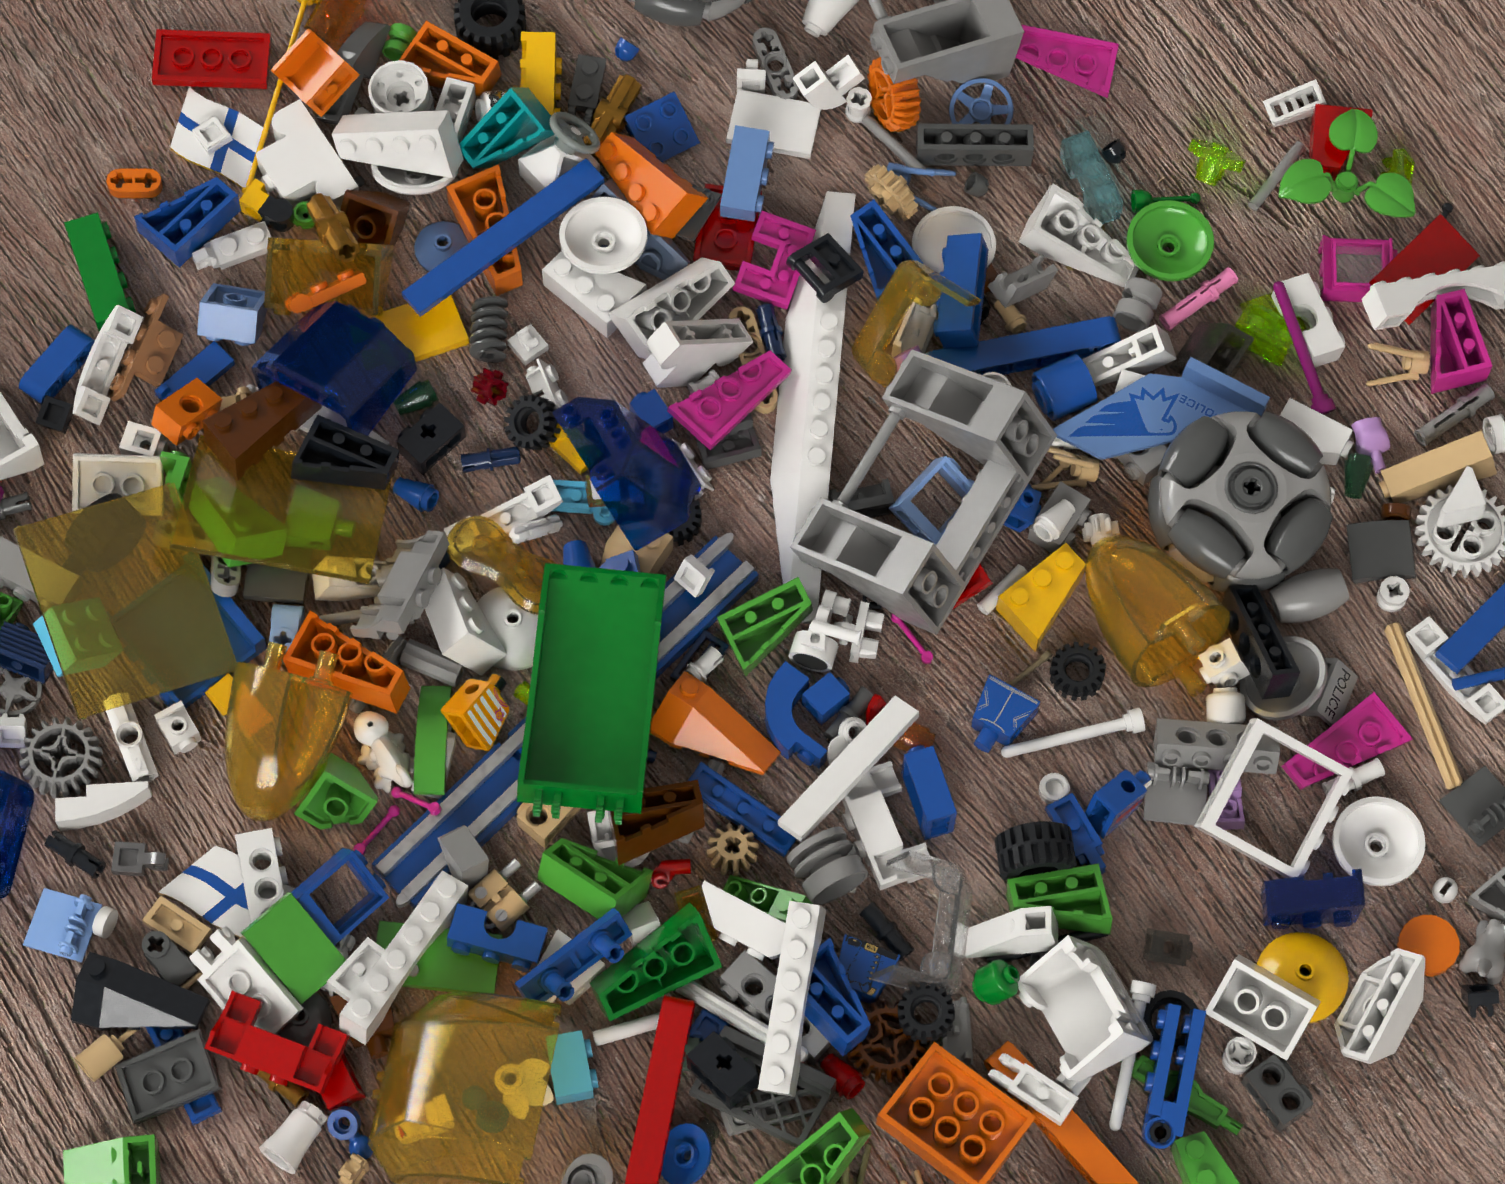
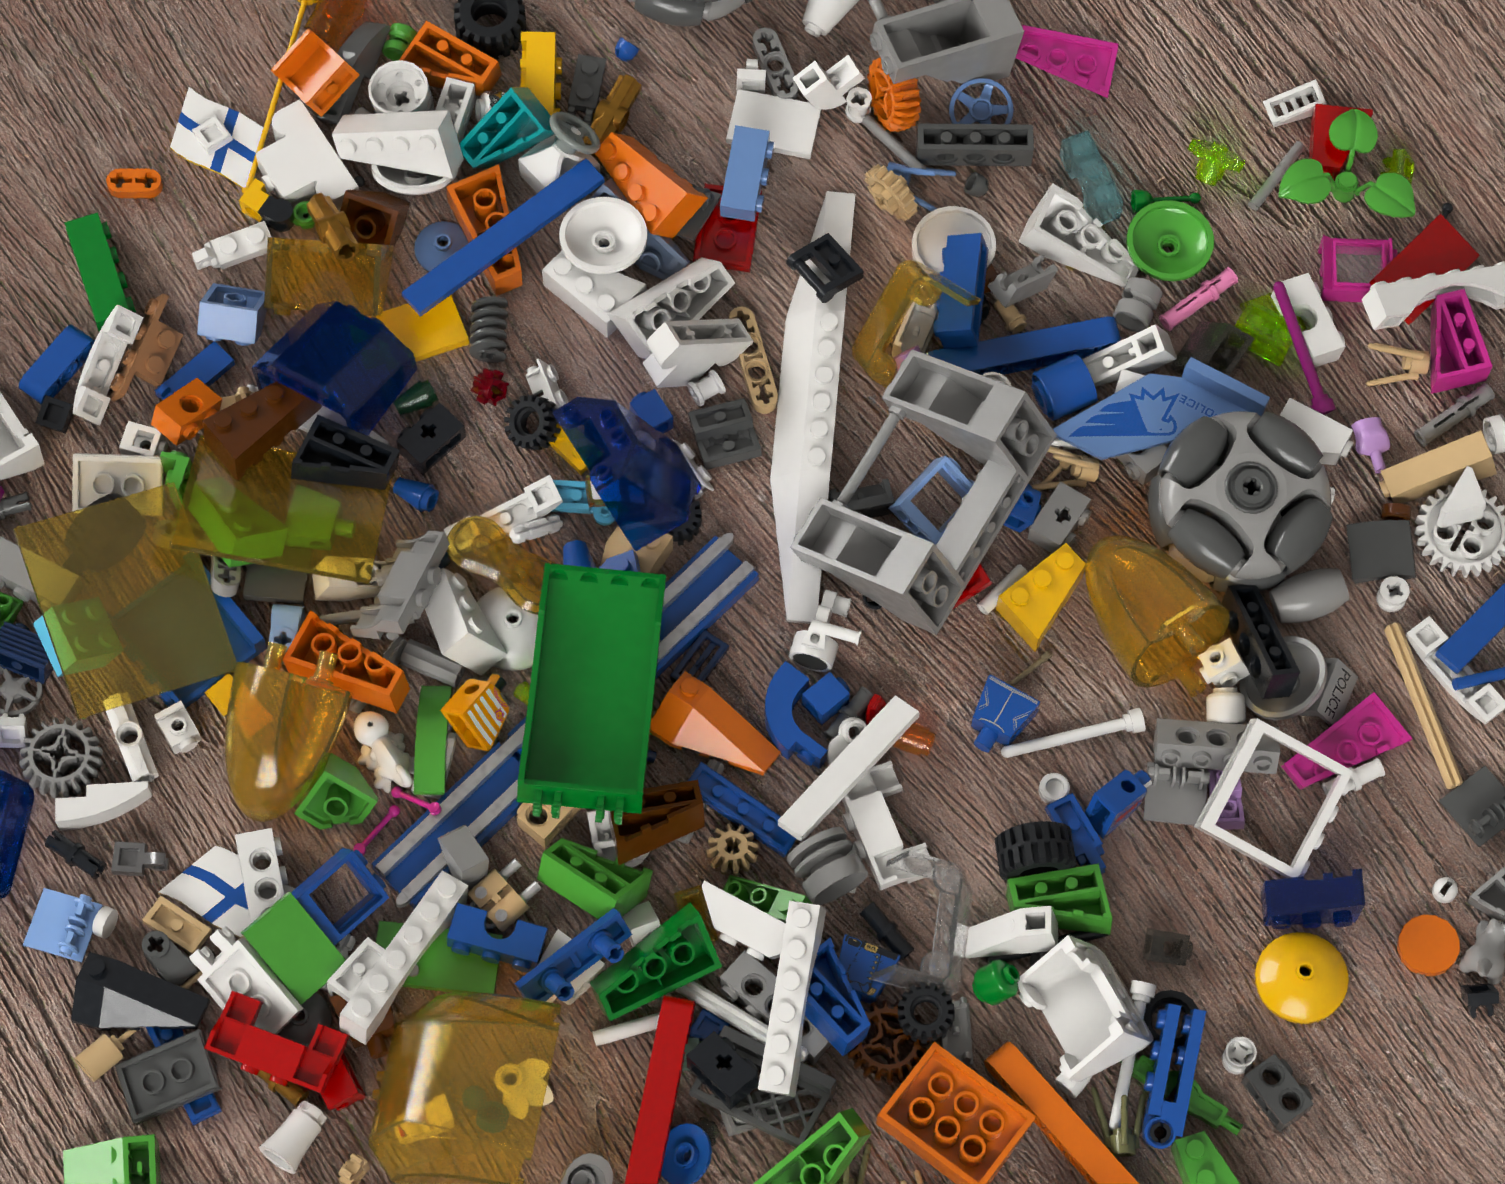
(189, 221): blue wedge -> none
(211, 59): red plate -> none
(324, 292): orange hinge -> none
(337, 1129): blue plate -> none
(490, 459): dark blue axle -> none
(527, 344): white tile -> none
(571, 1070): medium azure brick -> none
(662, 127): blue hinge -> none
(667, 870): red arm -> none
(693, 575): white tile -> none
(705, 664): white pin -> none
(723, 405): dark pink wing -> none
(764, 622): bright green wedge -> none
(770, 330): dark blue pin -> none
(779, 283): dark pink plate -> none
(849, 1080): red cone -> none
(866, 620): white hips -> none
(880, 245): blue wedge -> none
(926, 656): dark pink hinge -> none
(928, 792): blue window -> none
(1035, 1089): white hinge -> none
(1053, 521): white cone -> none
(1077, 654): black tyre -> none
(1098, 527): white gear -> none
(1114, 151): black hinge -> none
(1122, 1141): none -> olive plant
(1262, 1007): white brick -> none
(1356, 474): clear green cone -> none
(1380, 823): white dish -> none
(1381, 1007): white wedge -> none

